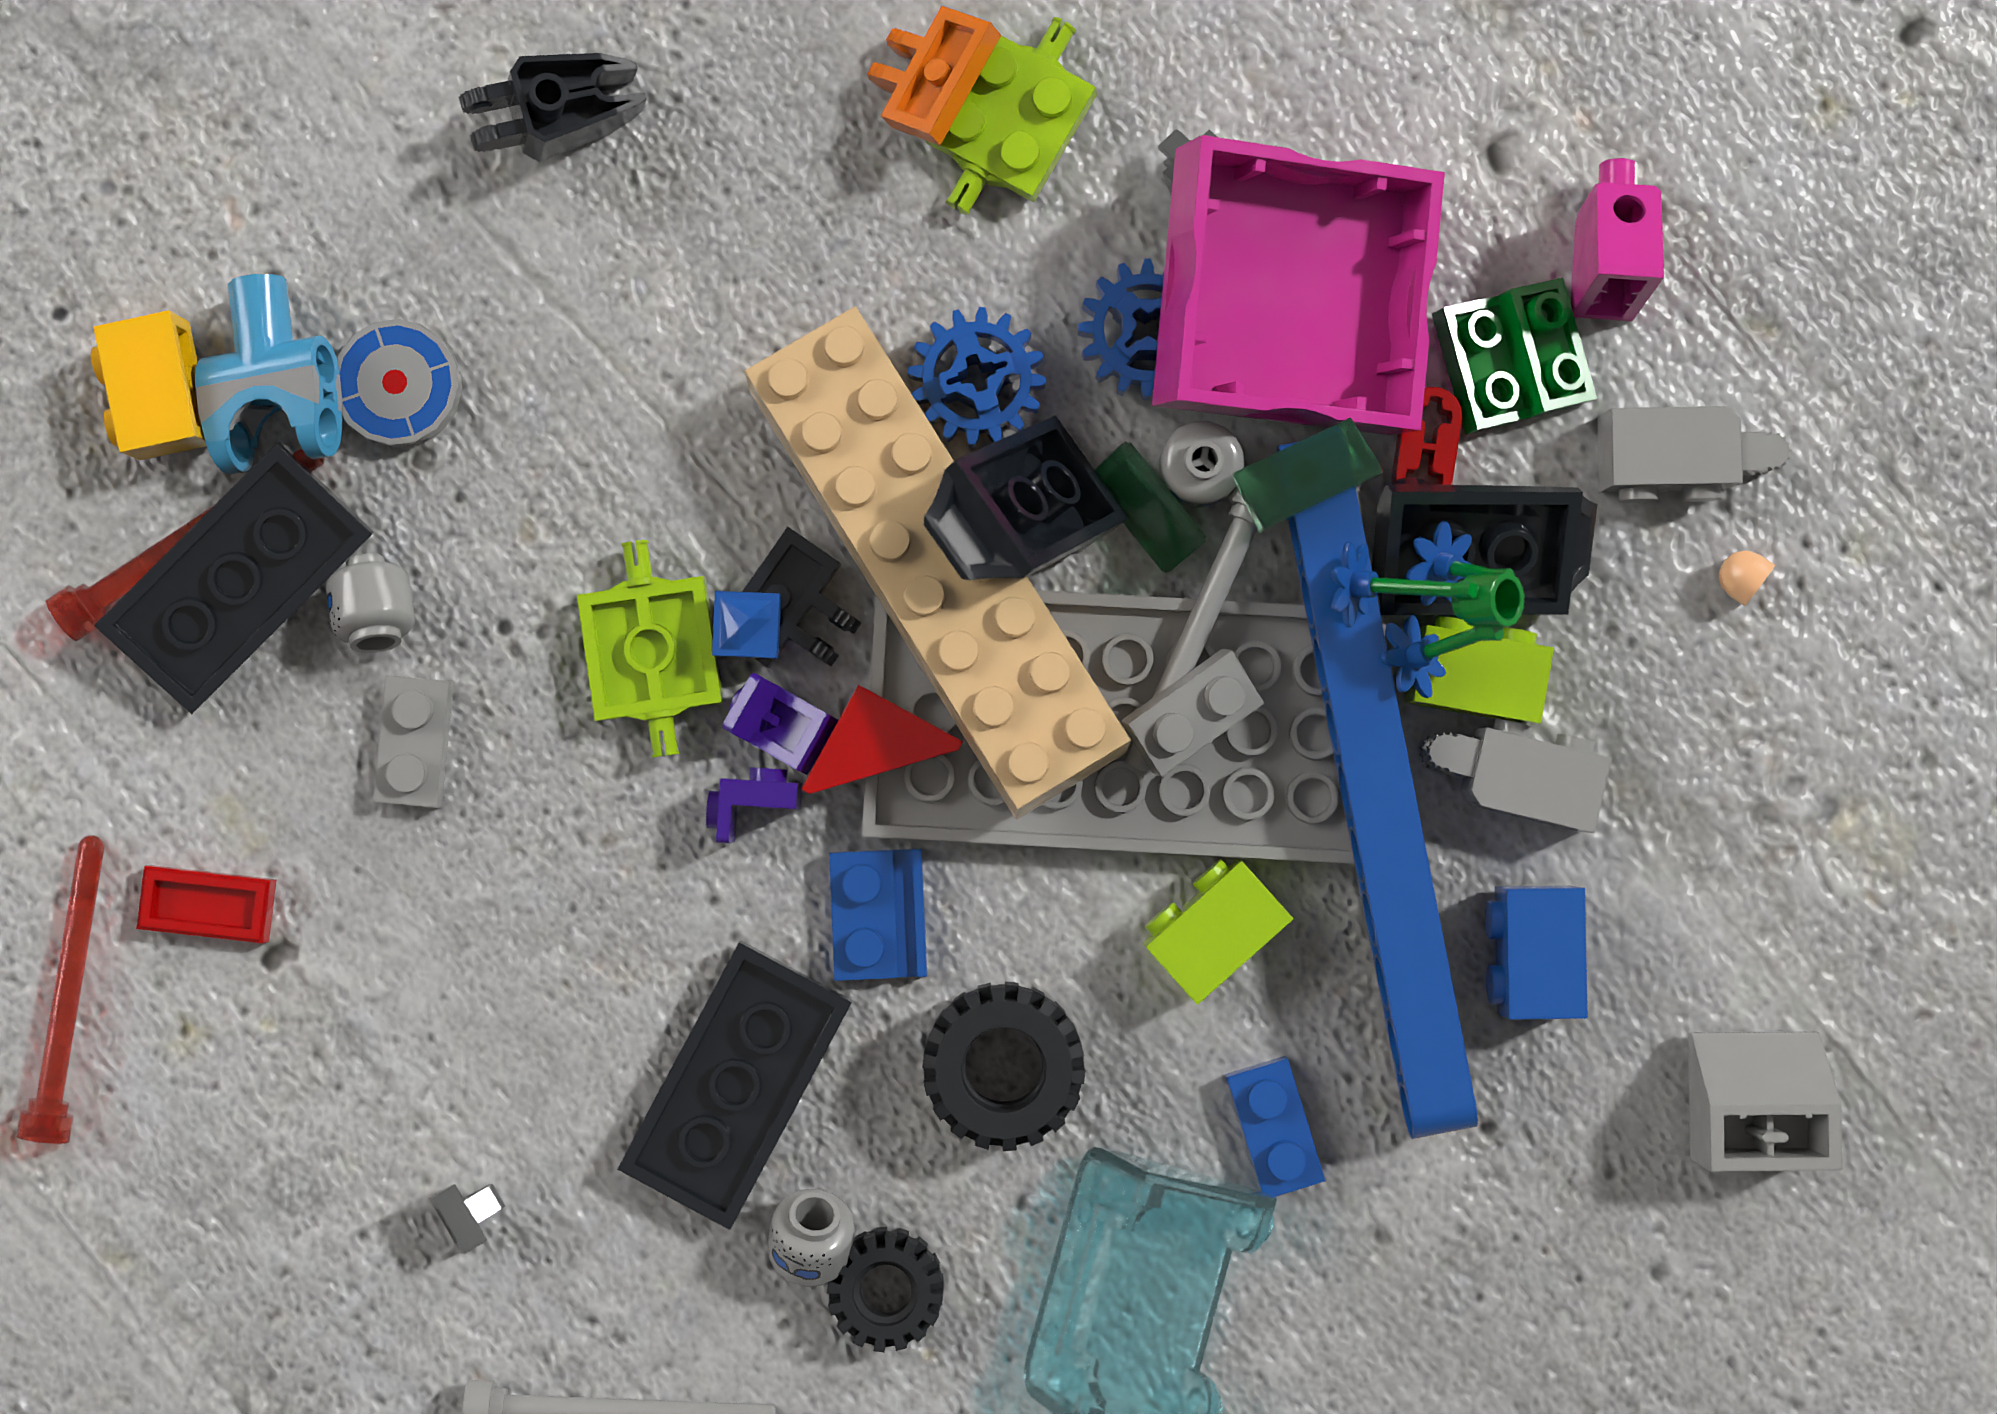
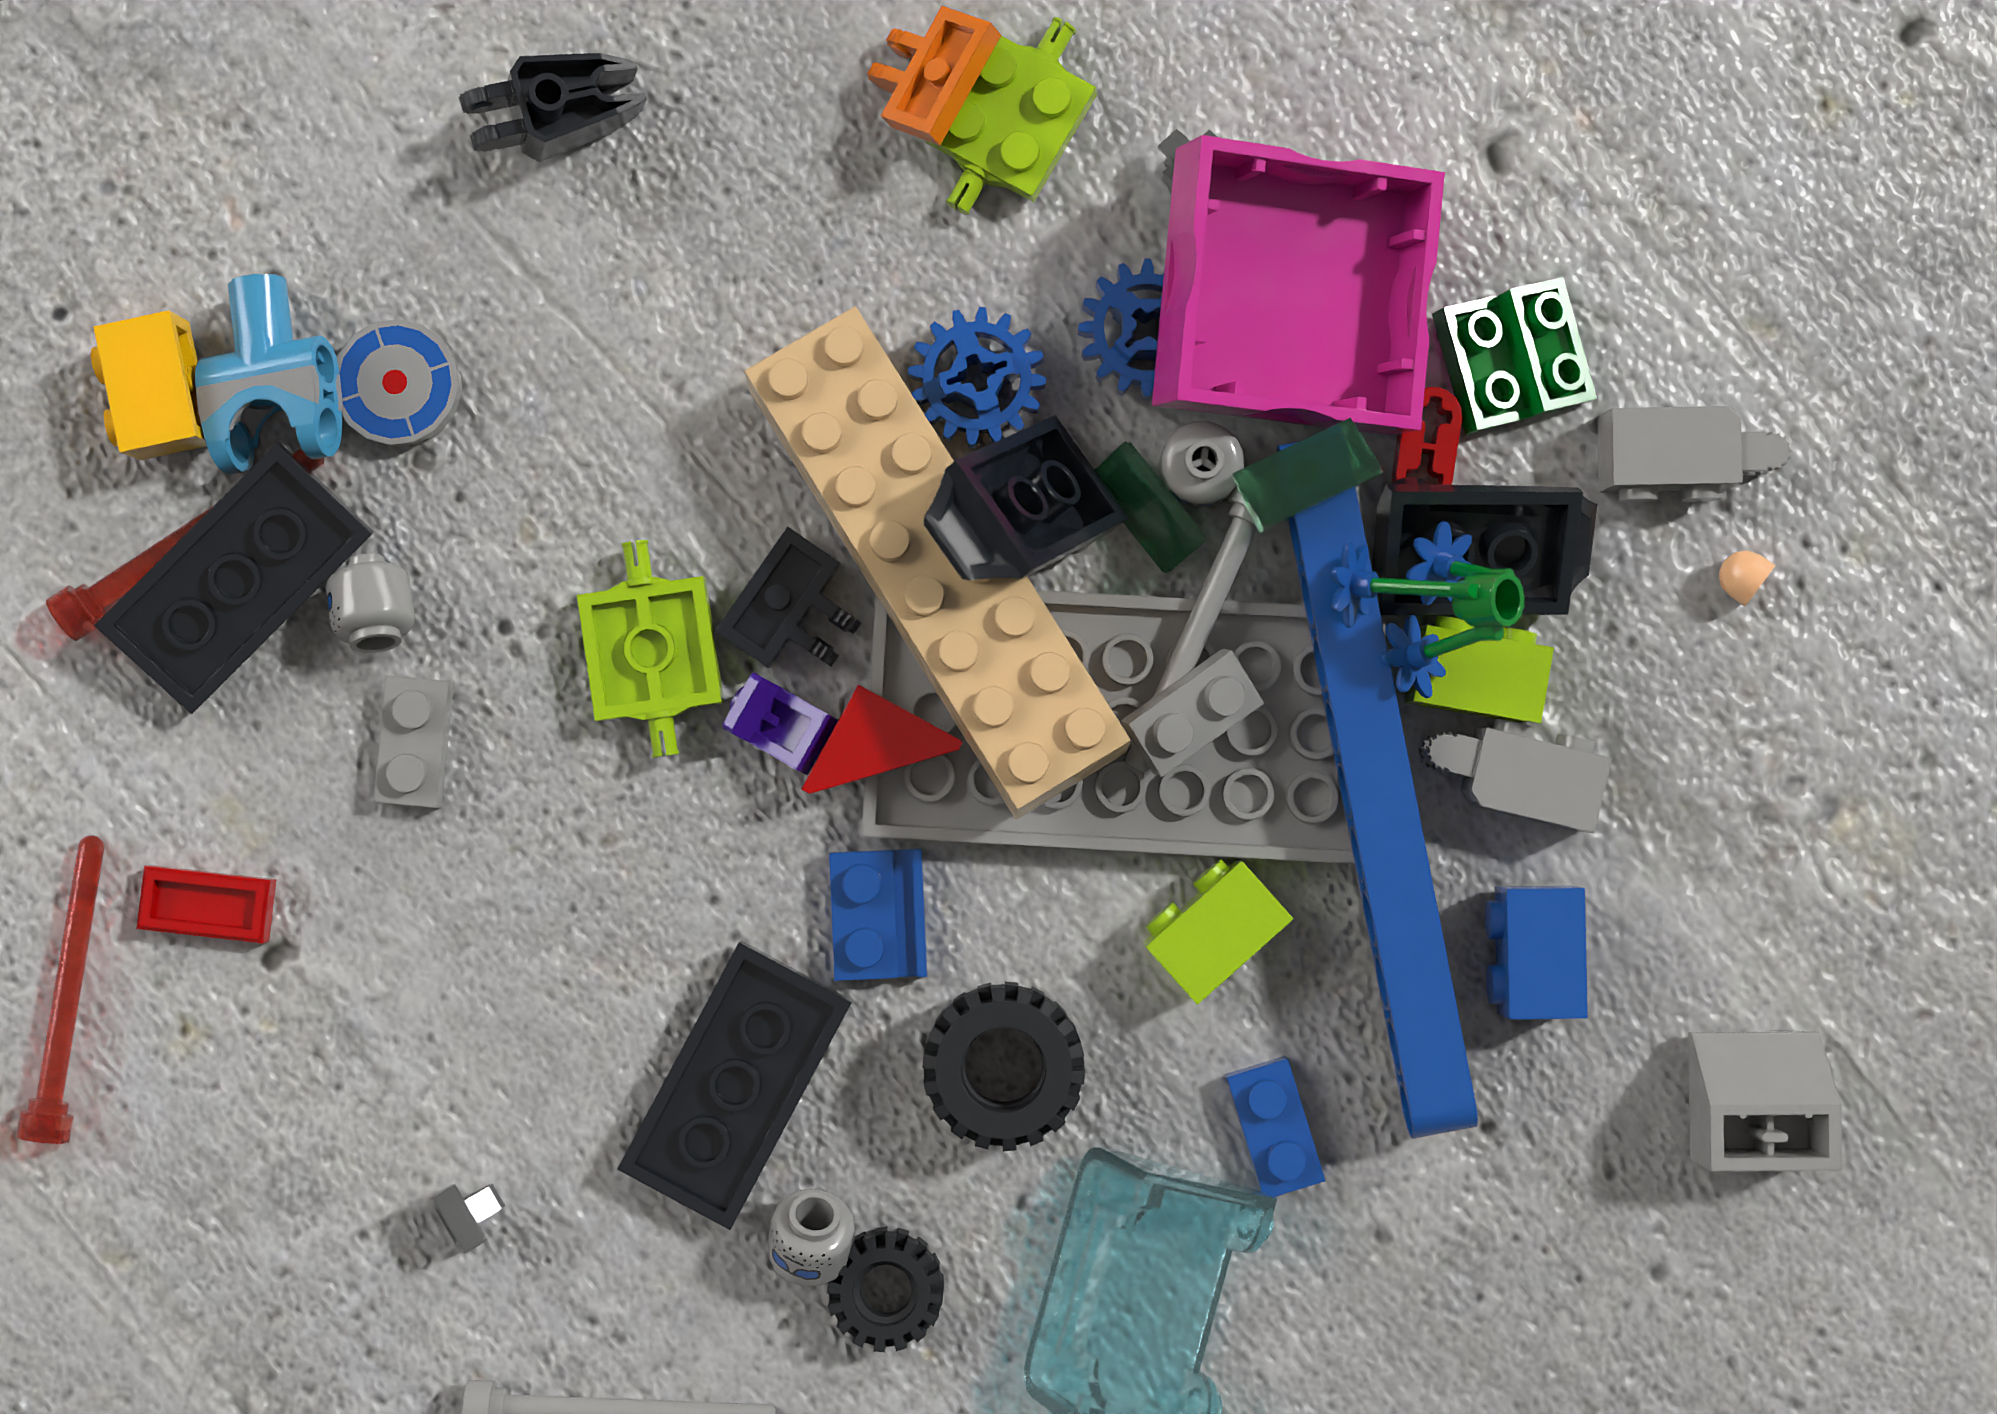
(746, 625): blue tile -> none
(763, 789): dark purple bracket -> none
(1617, 245): dark pink torso -> none

